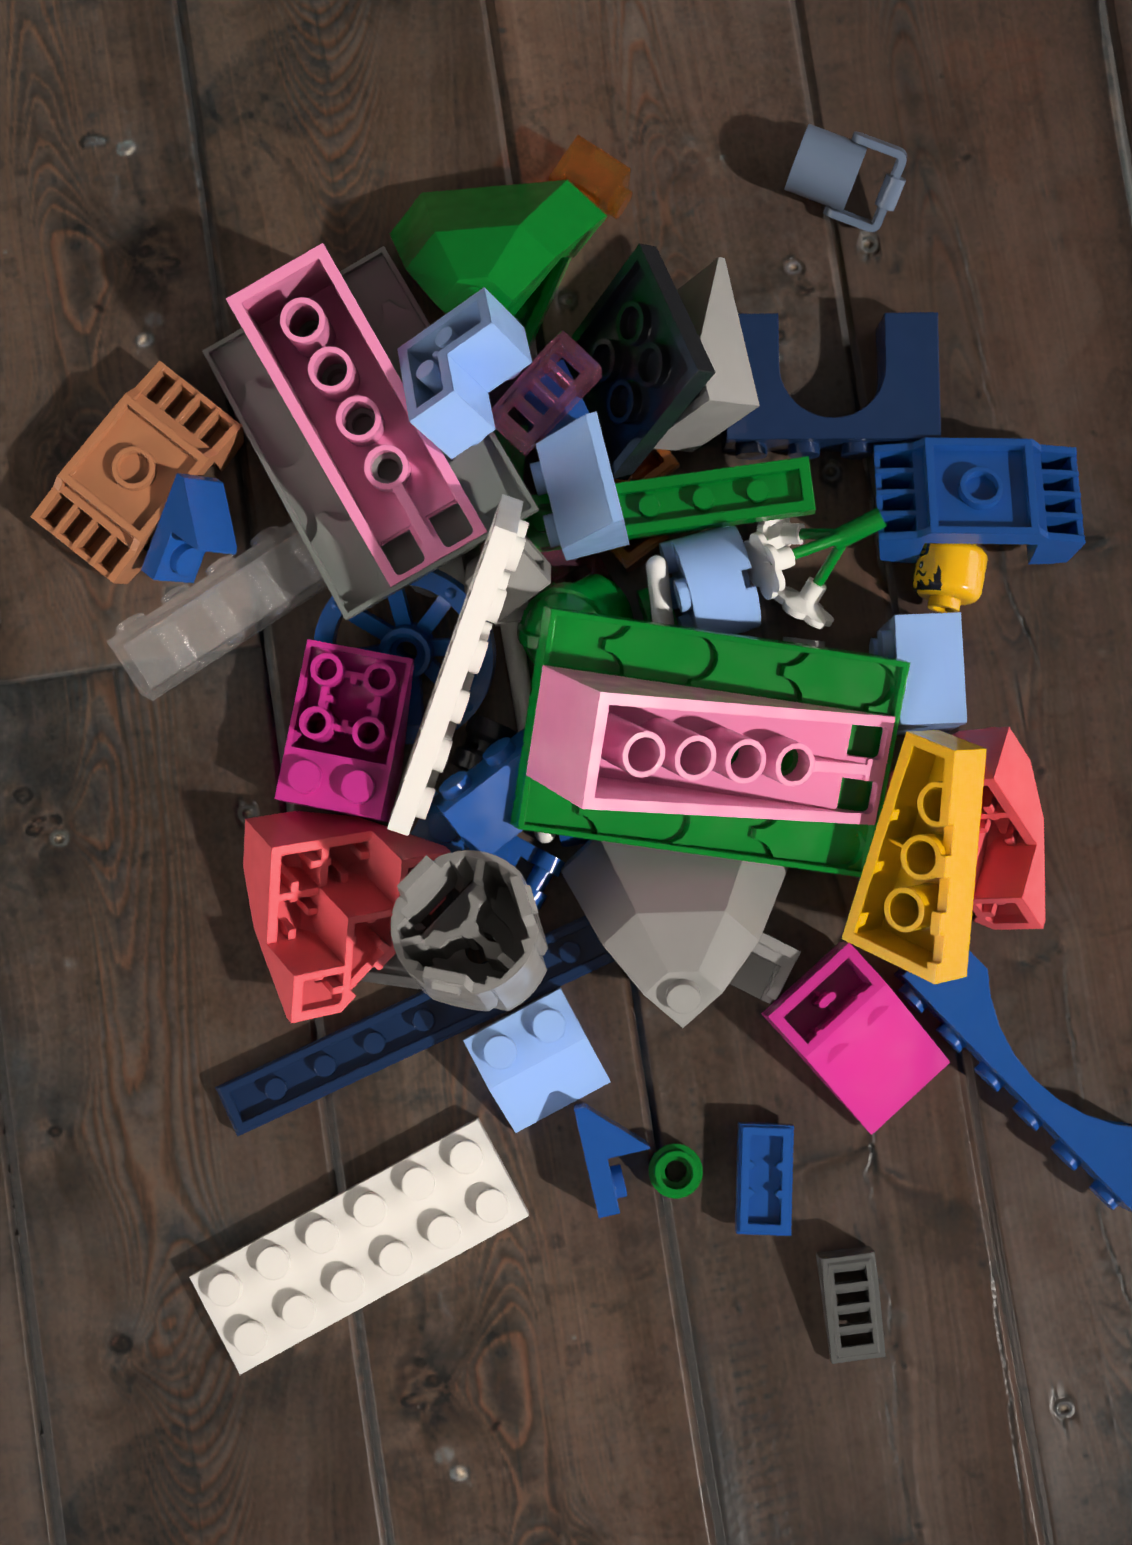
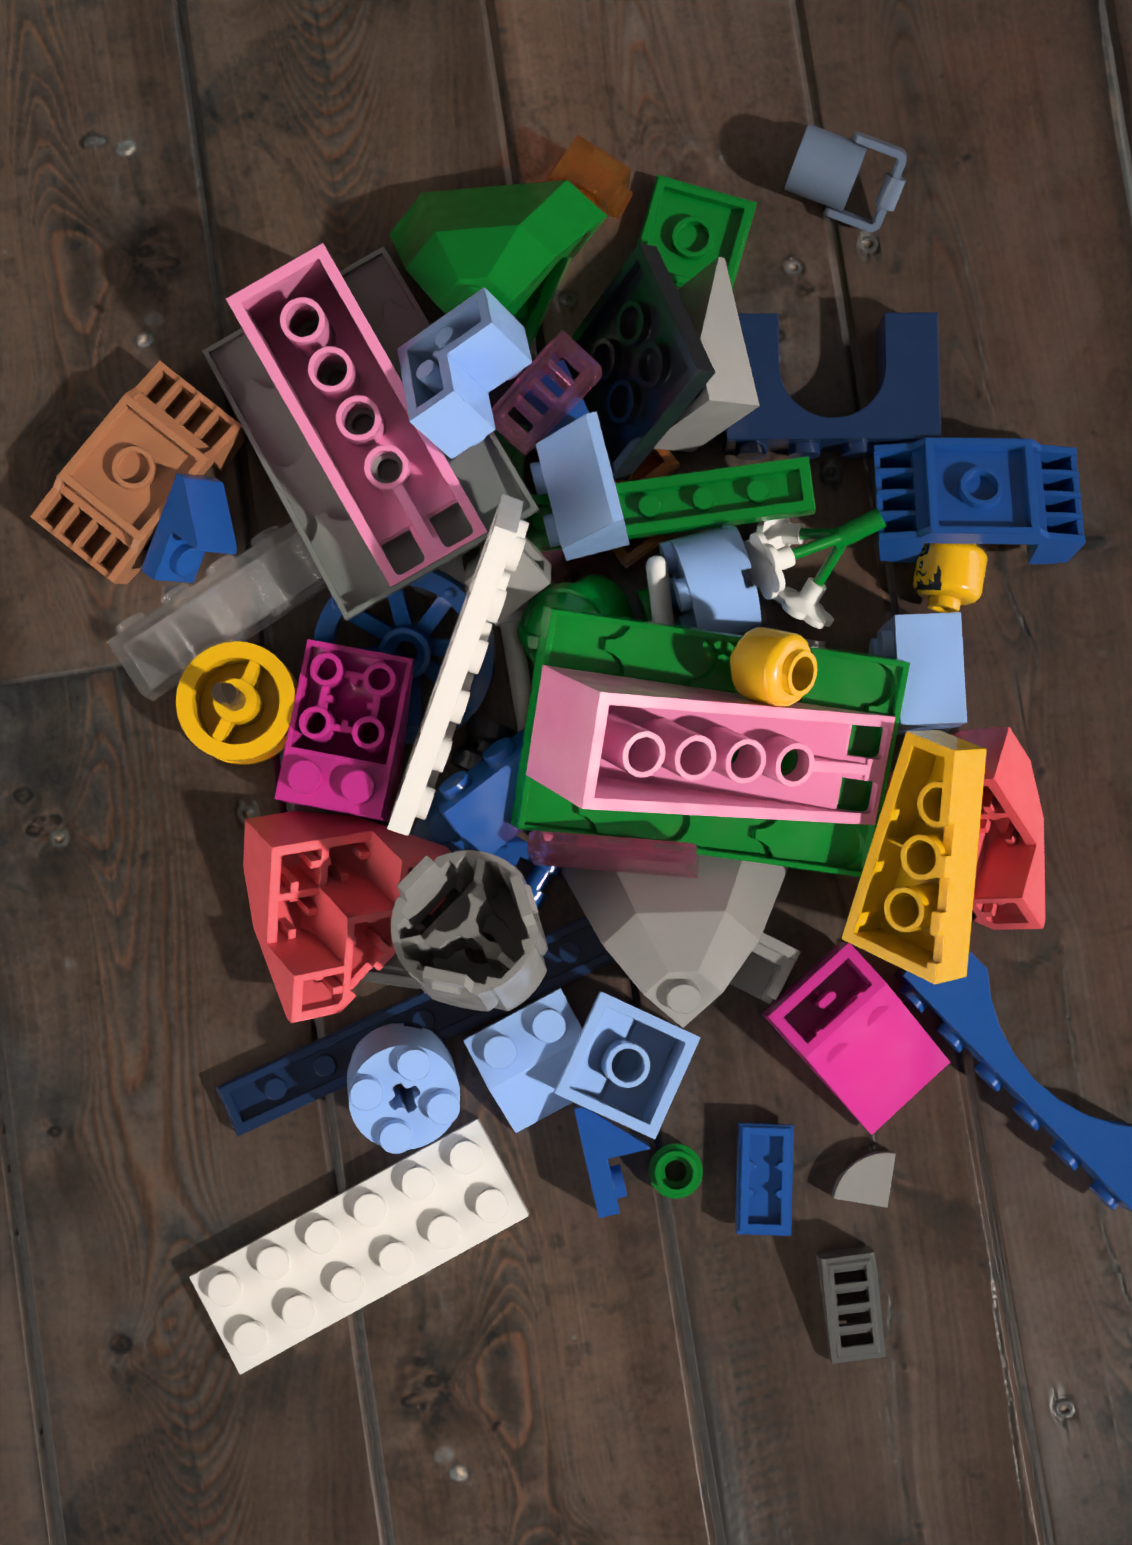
(236, 702): none -> yellow wheel
(398, 1116): none -> light blue brick
(613, 854): none -> clear pink tile
(627, 1065): none -> light blue slope
(695, 228): none -> green tile
(773, 666): none -> yellow head
(867, 1179): none -> light grey tile

